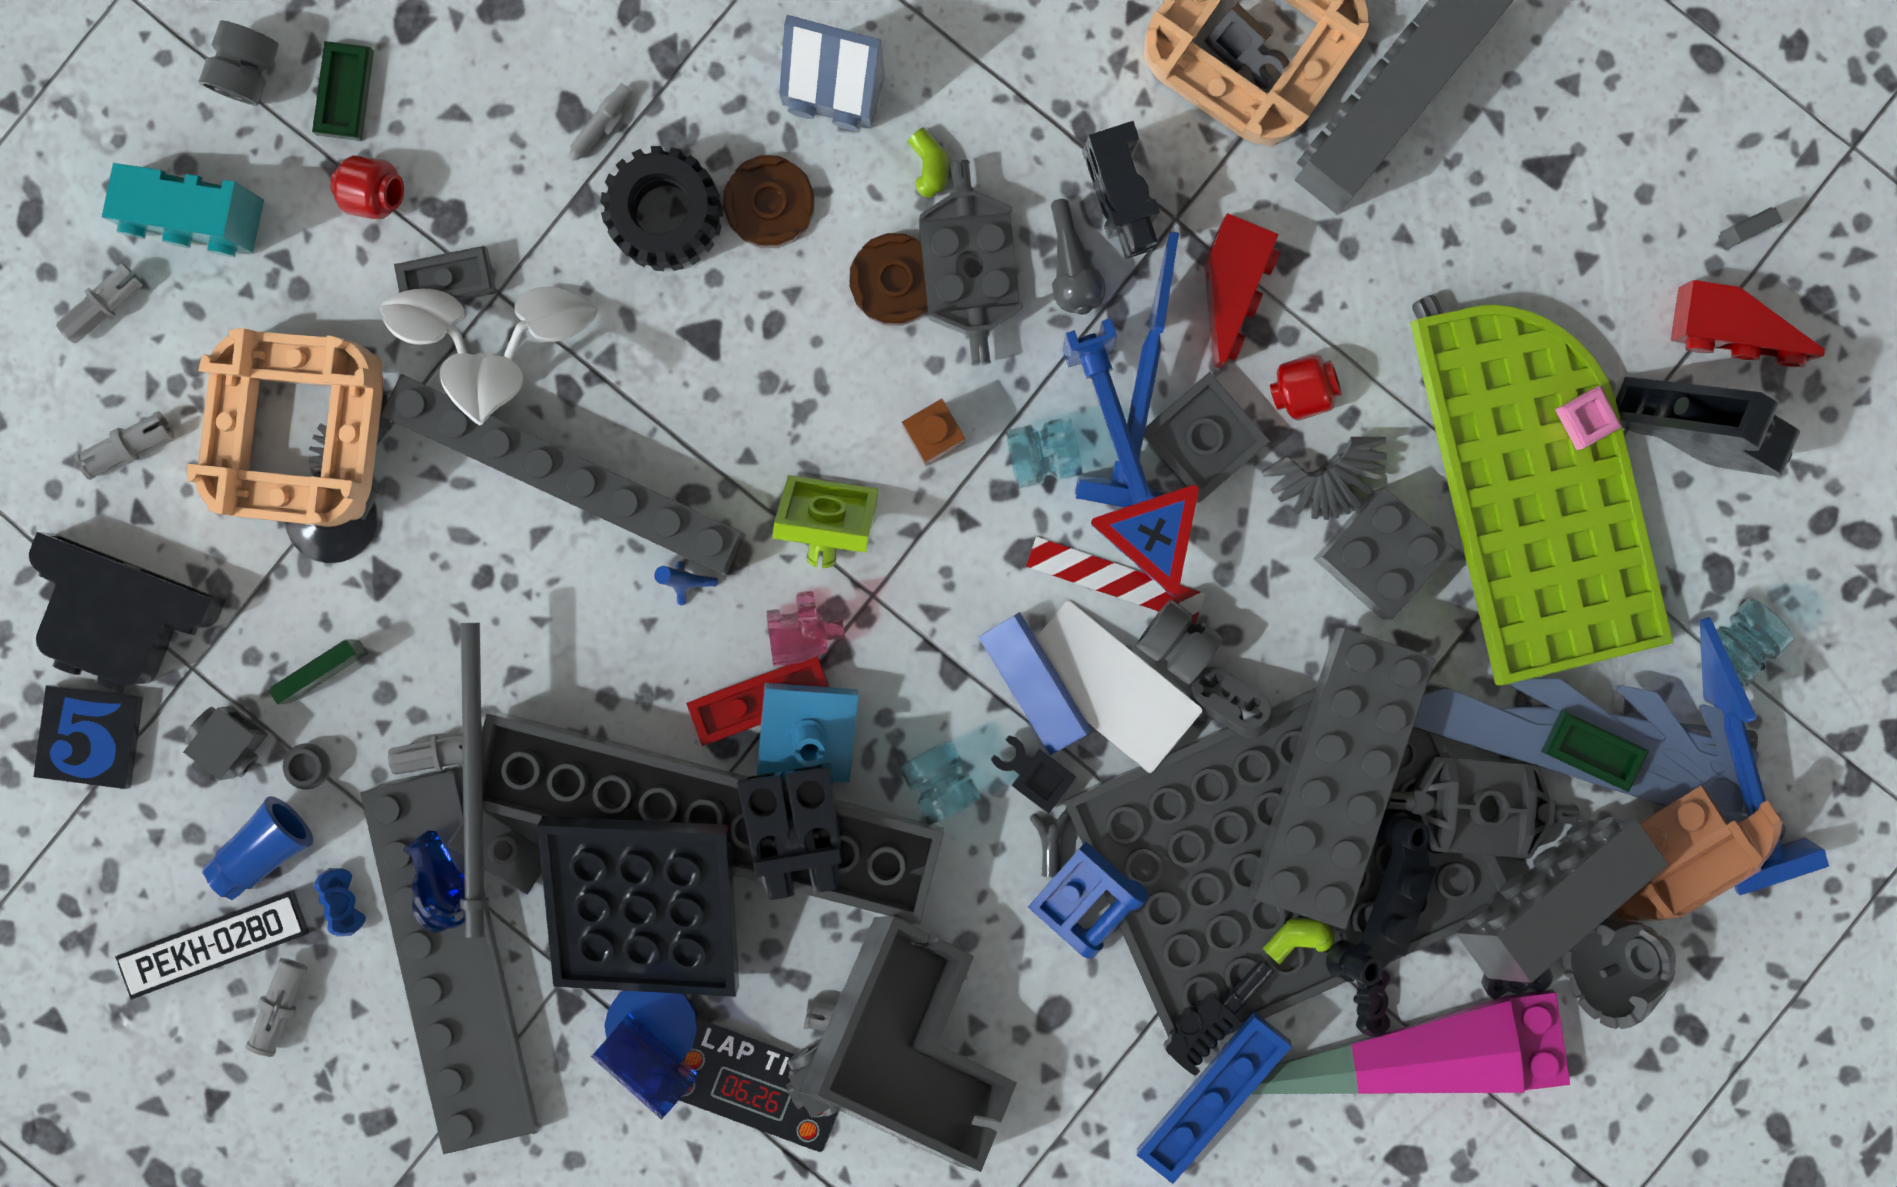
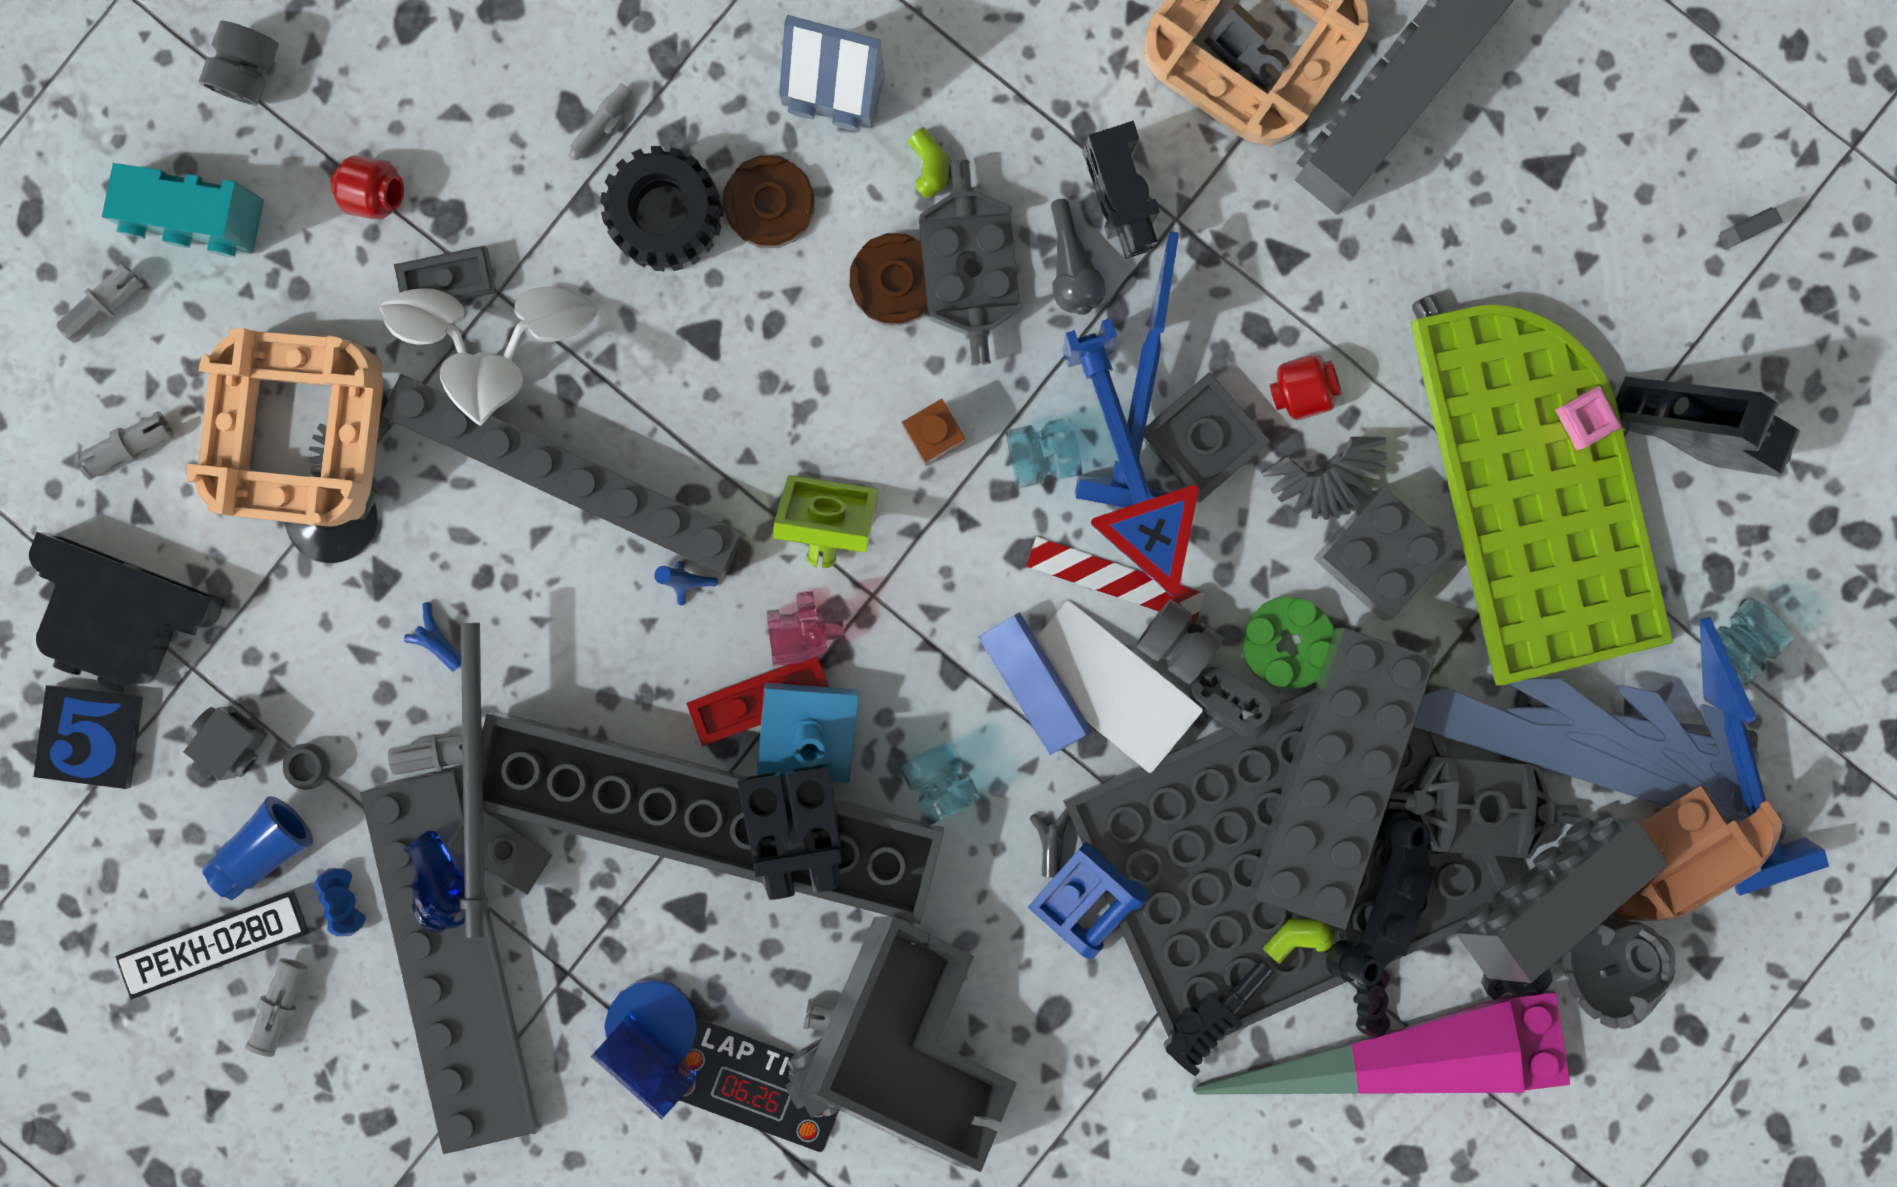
(317, 671): dark green tile -> none
(343, 91): dark green tile -> none
(433, 640): none -> blue bar
(639, 905): black plate -> none
(1039, 777): black plate -> none
(1213, 1097): blue plate -> none
(1232, 274): red slope -> none
(1263, 634): none -> bright green plate
(1595, 751): dark green tile -> none
(1734, 320): red slope -> none

